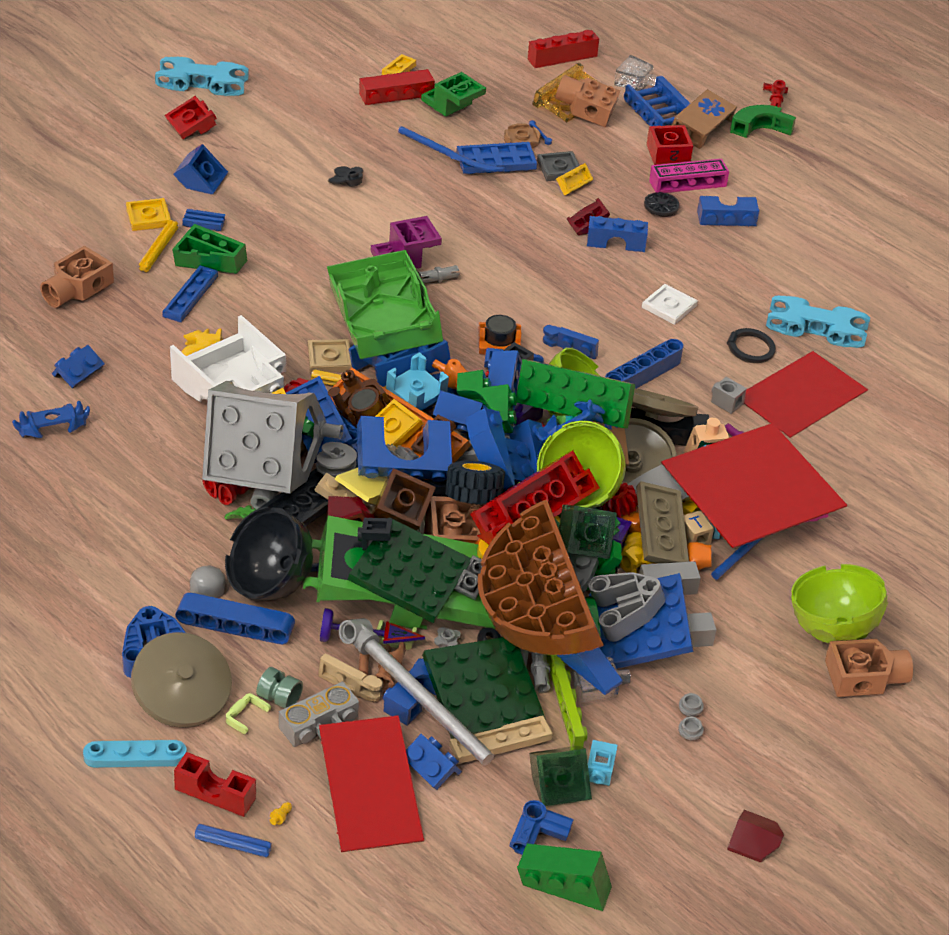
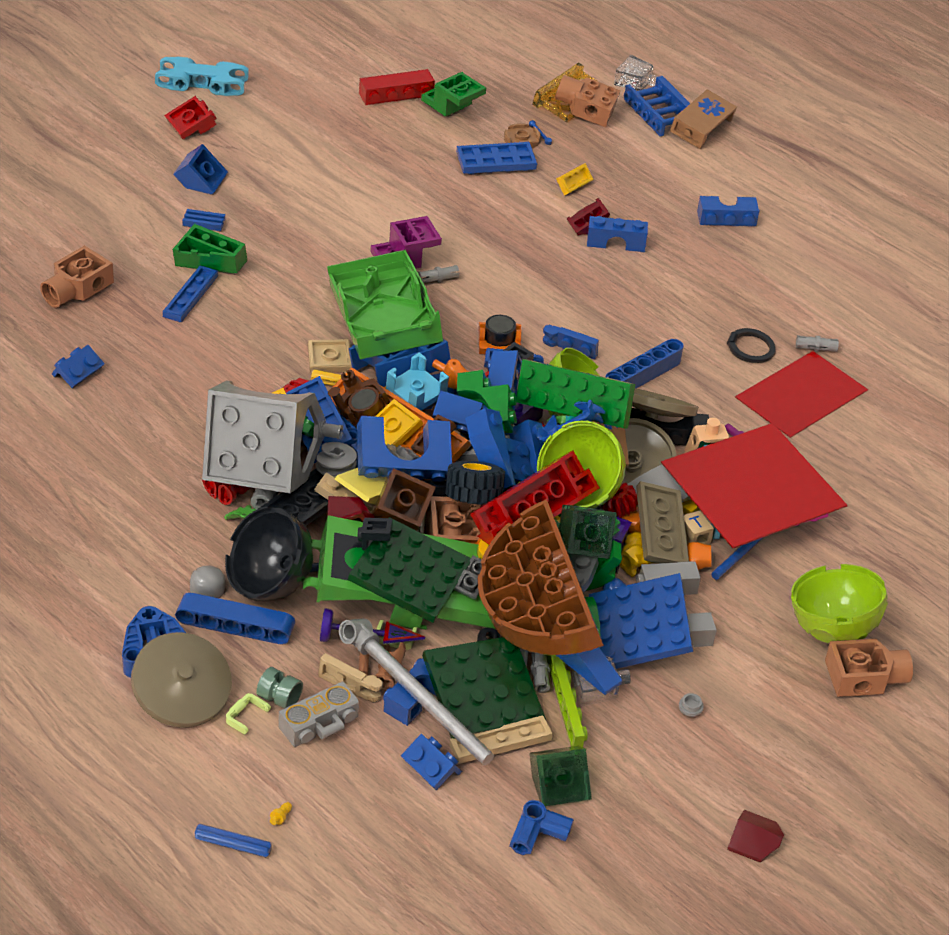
(32, 422): blue piece -> none
(134, 753): medium azure plate -> none
(148, 214): yellow tile -> none
(158, 246): yellow axle -> none
(197, 780): red arch -> none
(199, 340): yellow animal -> none
(244, 359): white panel -> none
(345, 174): black plate -> none
(370, 783): red piece -> none
(399, 65): yellow plate -> none
(446, 151): blue piece -> none
(446, 637): light grey plate -> none
(556, 164): dark grey tile -> none
(563, 48): red brick -> none
(566, 873): green wedge -> none
(601, 762): medium azure window -> none
(637, 600): light grey connector -> none
(661, 203): black wheel -> none
(669, 144): red brick -> none
(669, 304): white tile -> none
(689, 176): dark pink brick -> none
(690, 728): light grey plate -> none
(728, 395): light grey brick -> none
(759, 117): green arch -> none
(778, 88): red pin -> none
(801, 317): medium azure piece -> none
(817, 343): none -> light grey pin

